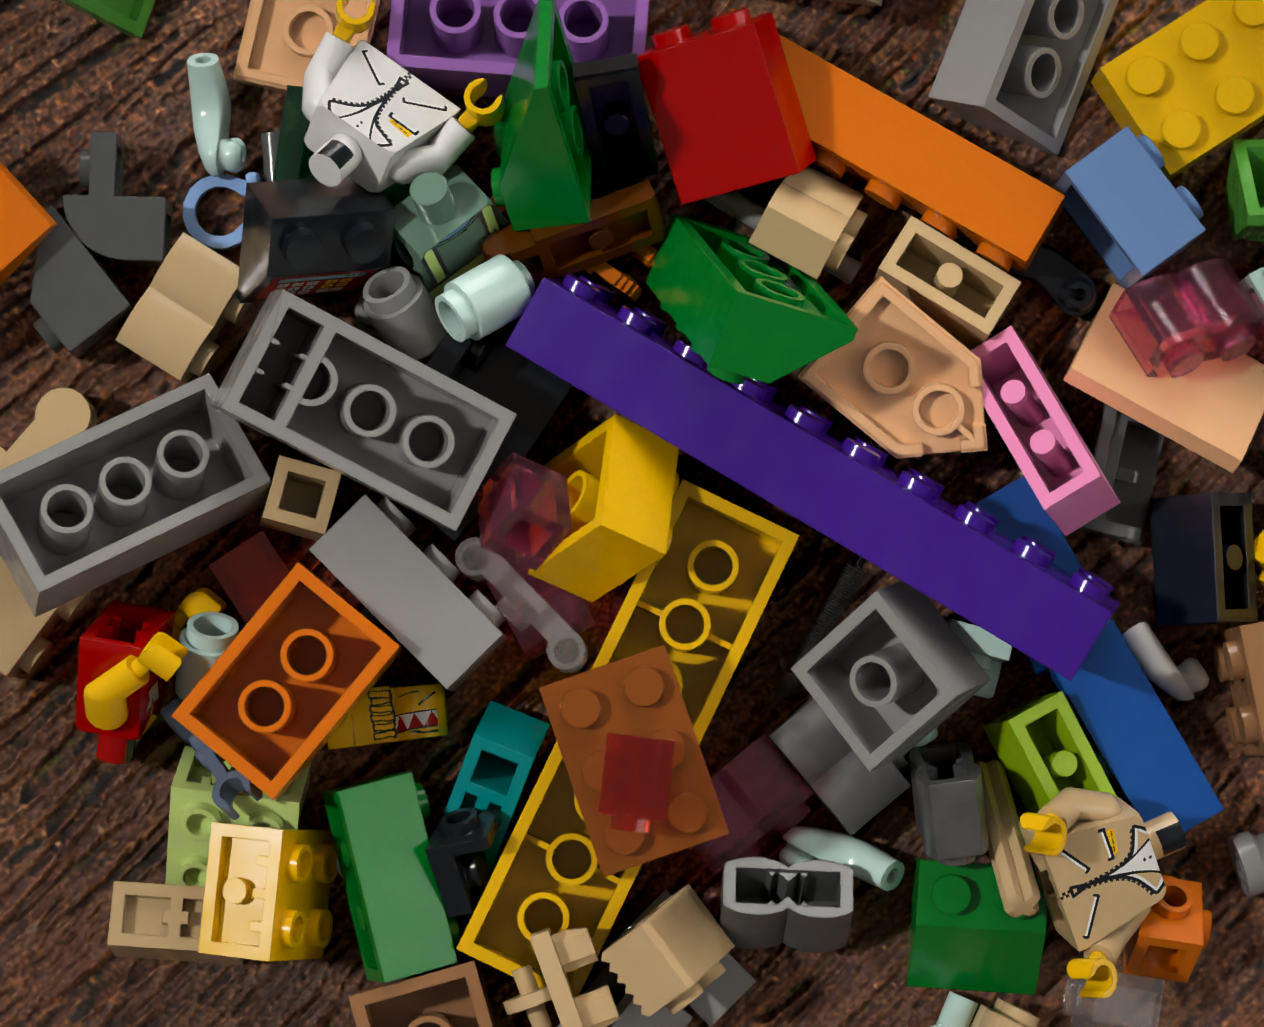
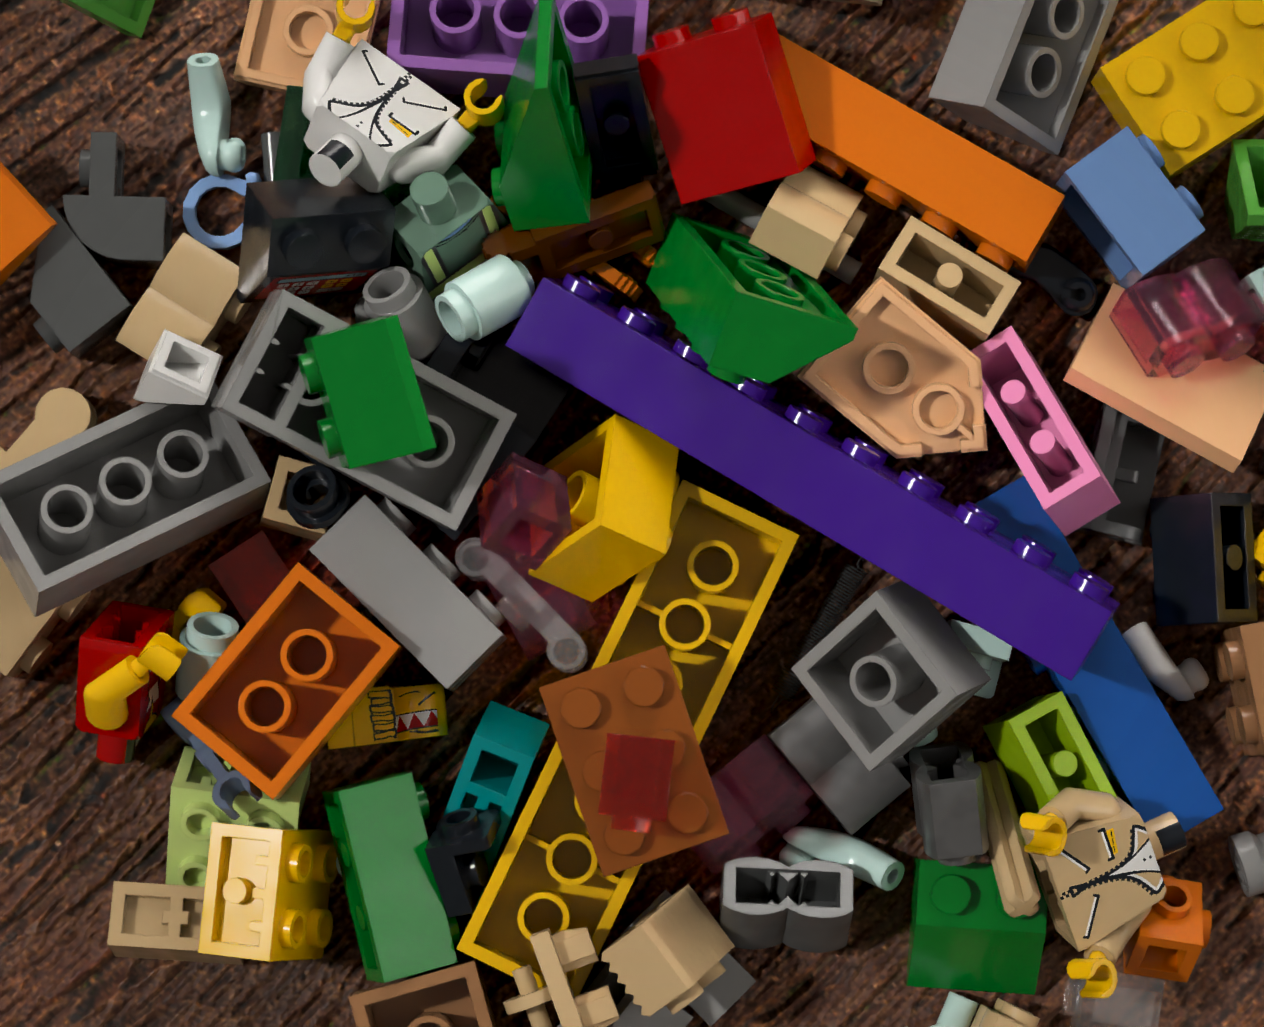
(178, 372): none -> white slope
(312, 484): none -> black plate
(366, 393): none -> green slope

